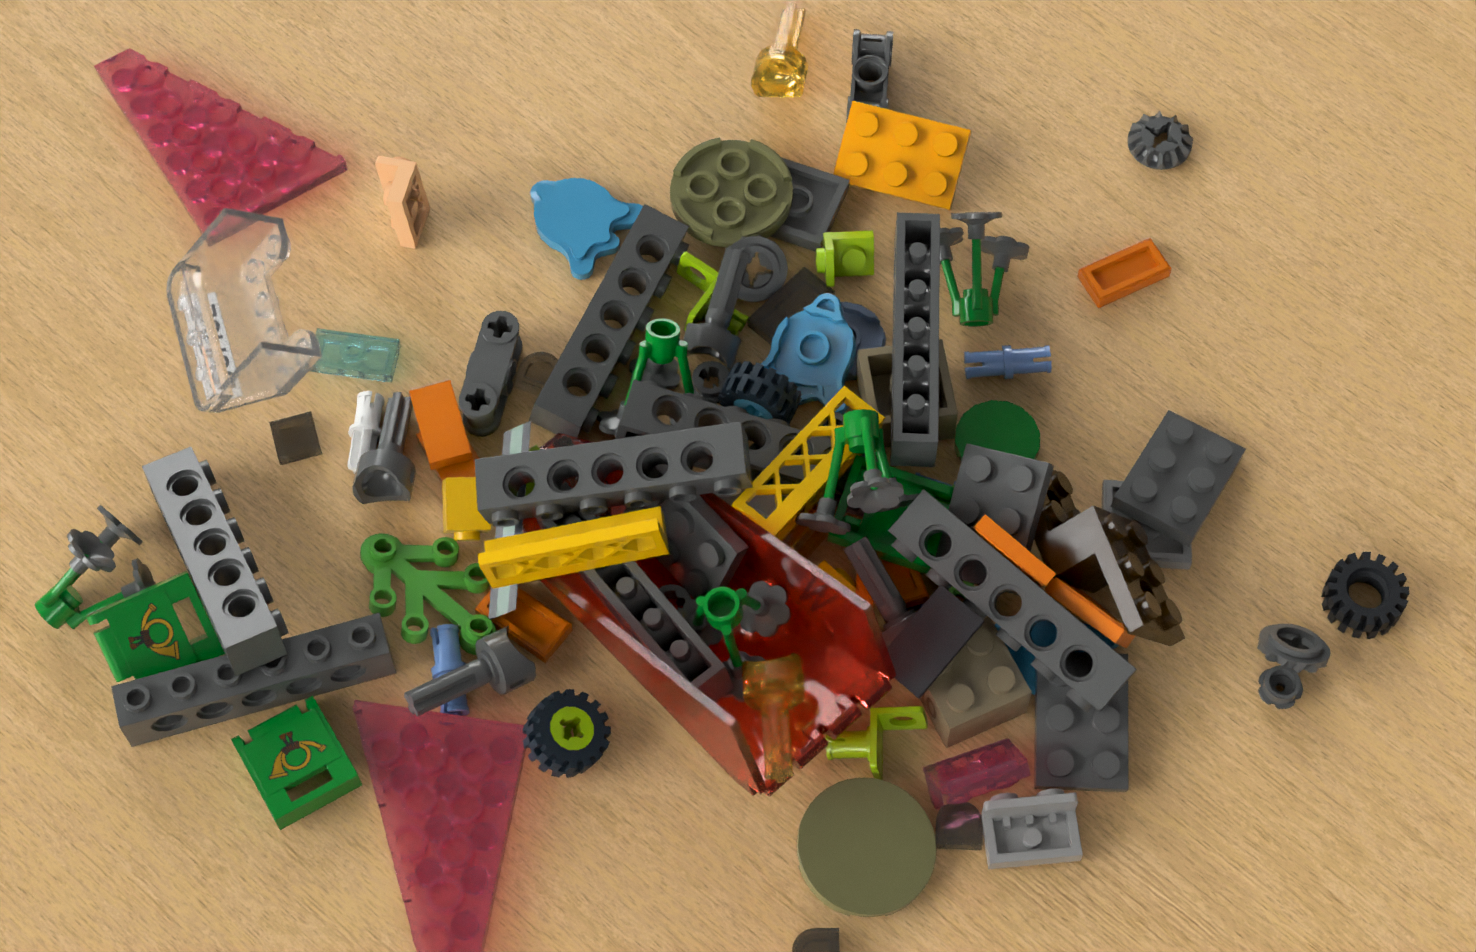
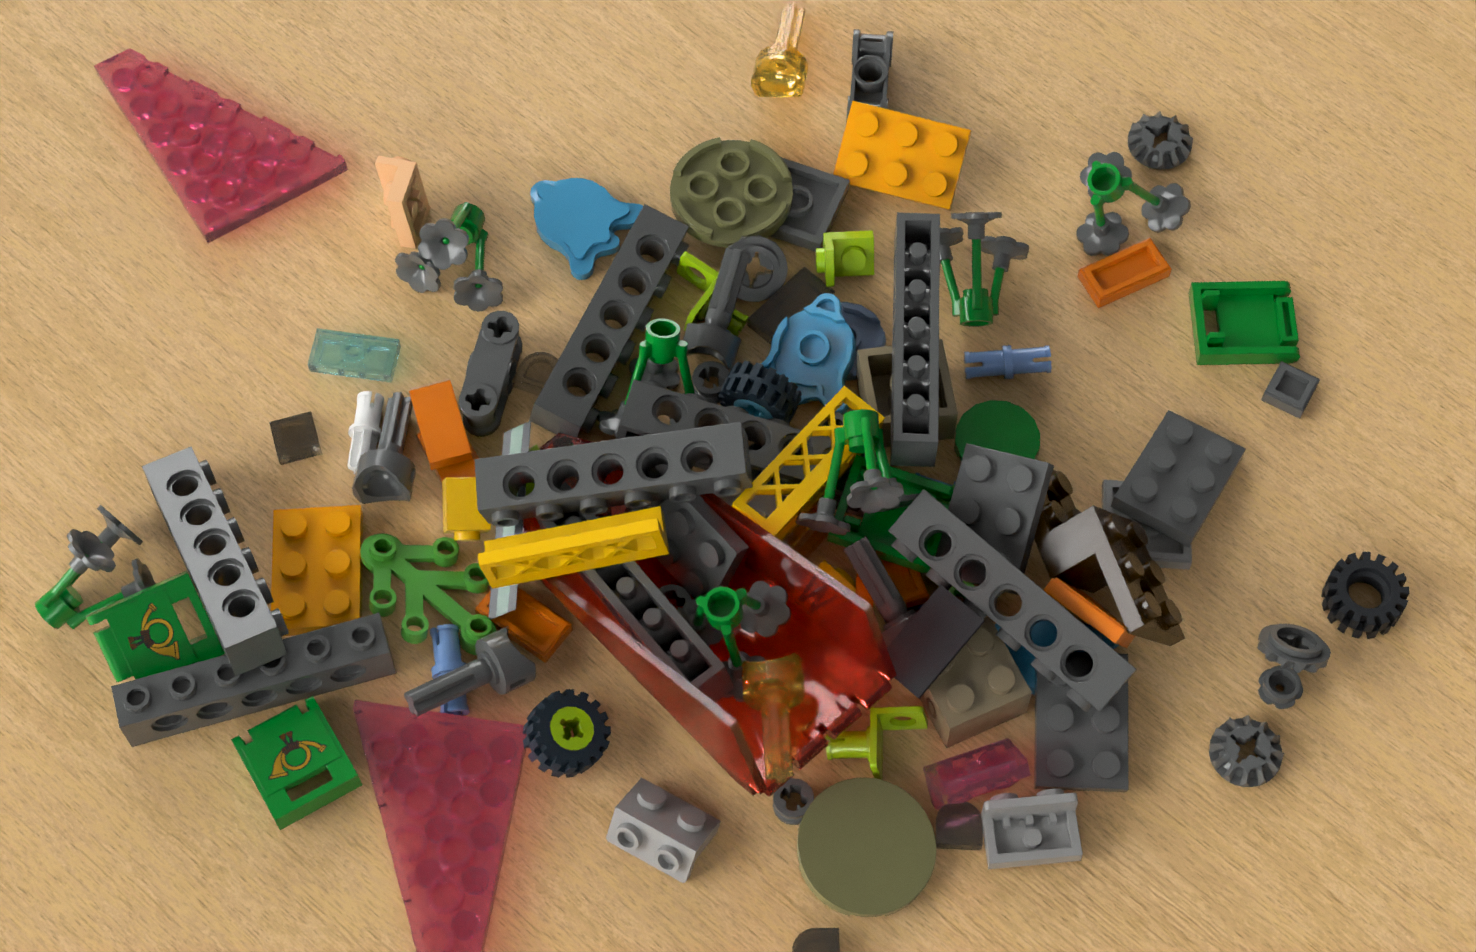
(231, 315): clear windscreen -> none
(317, 566): none -> light orange plate
(445, 245): none -> dark grey plant
(661, 829): none -> light grey bracket
(779, 804): none -> dark grey bush
(1013, 551): orange tile -> none
(1107, 182): none -> dark grey plant
(1248, 323): none -> green container
(1252, 770): none -> dark grey gear
(1290, 389): none -> dark grey tile

